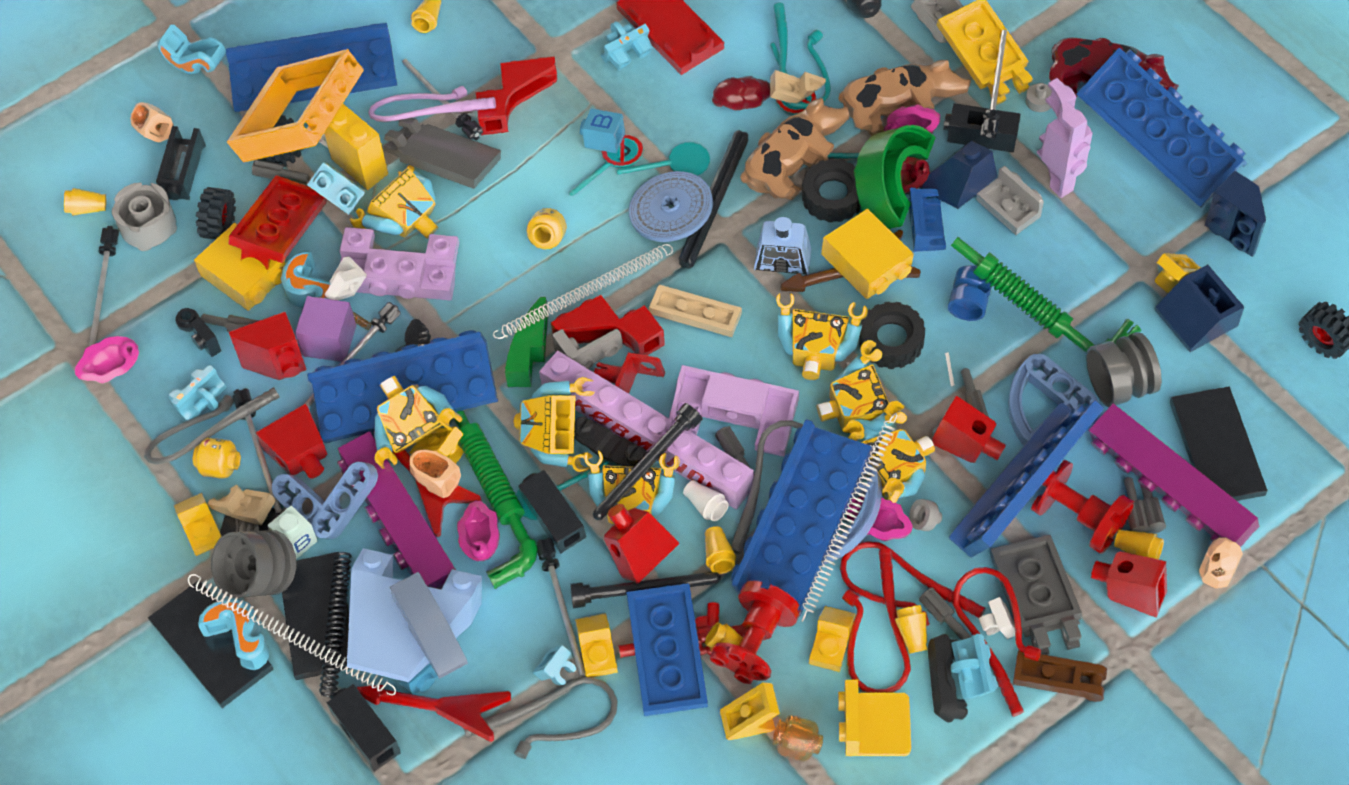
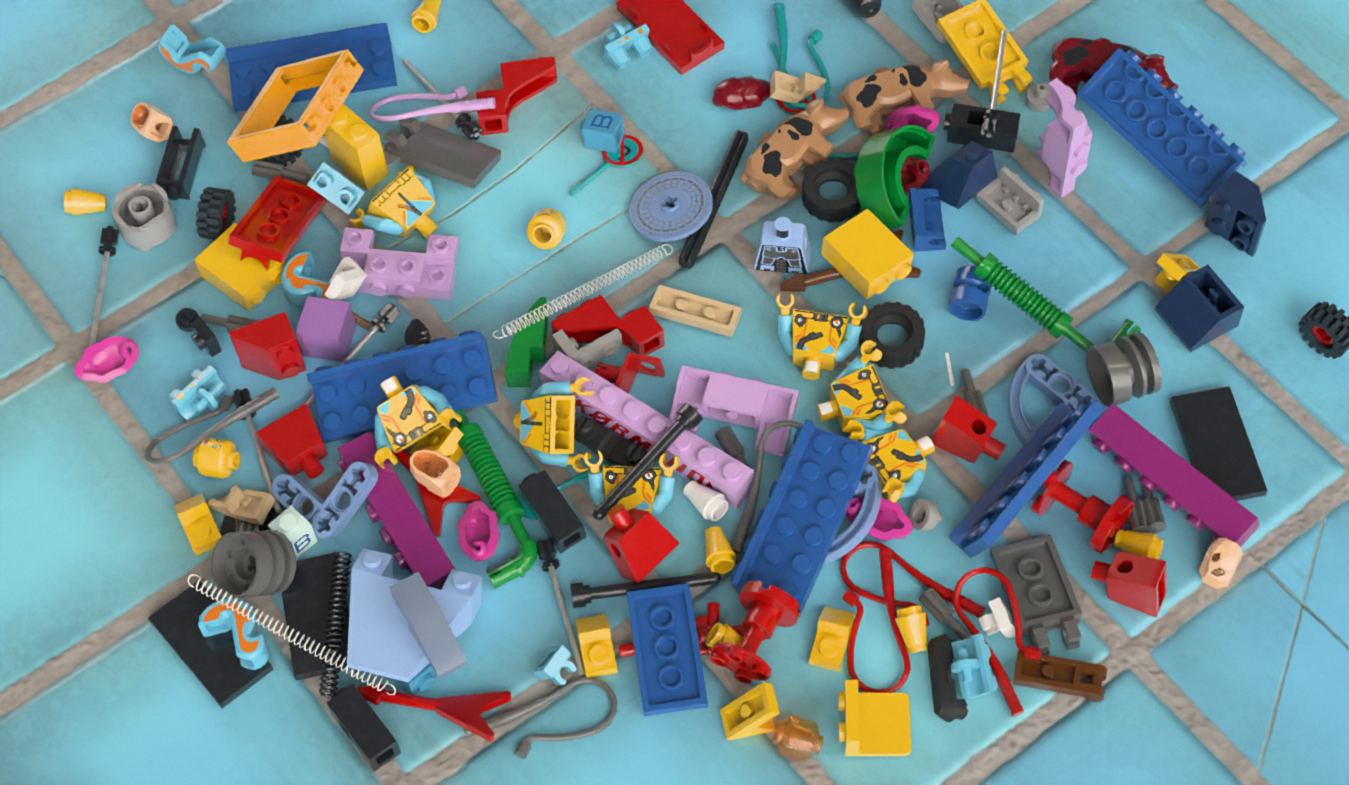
(683, 158): teal piece -> none
(868, 479): white piece -> none

